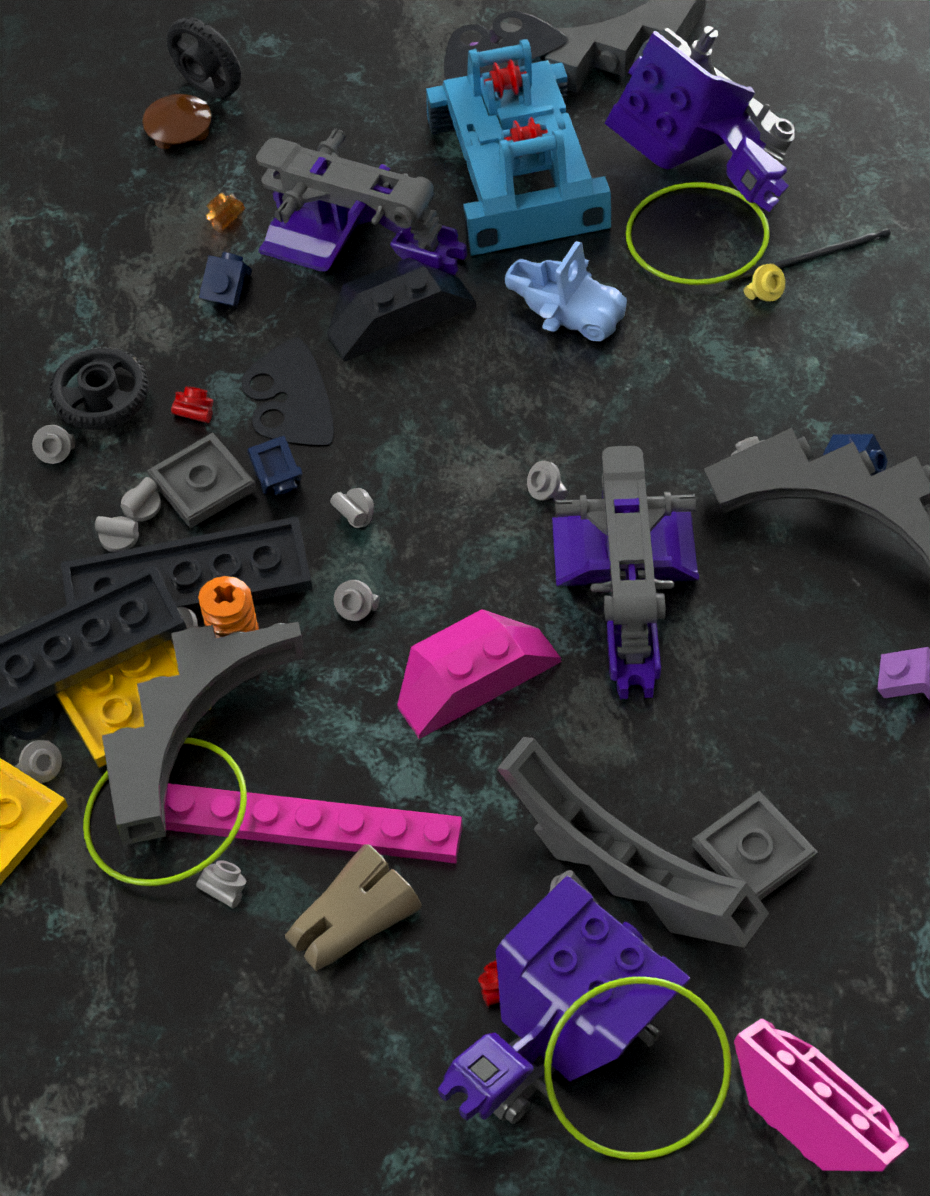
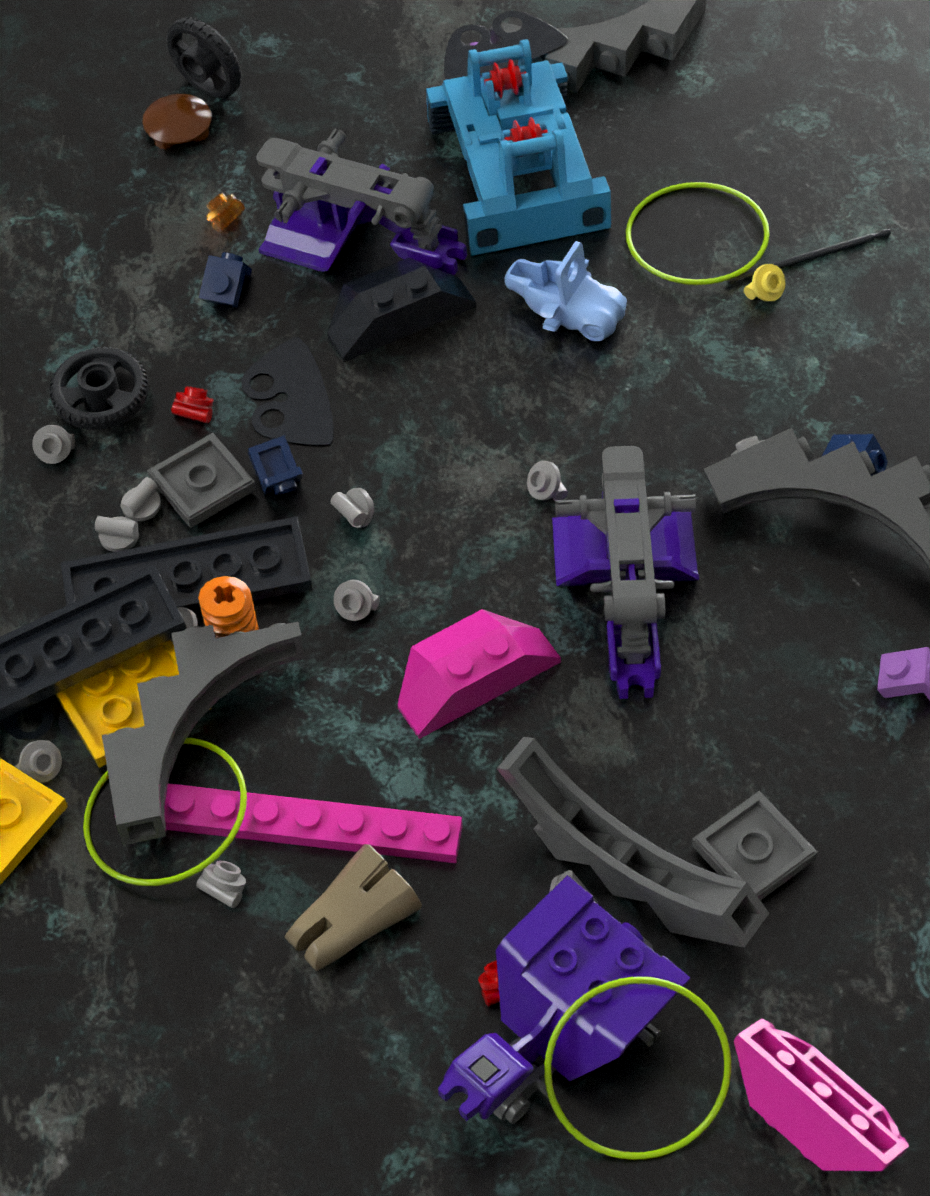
(687, 107): dark purple piece -> none

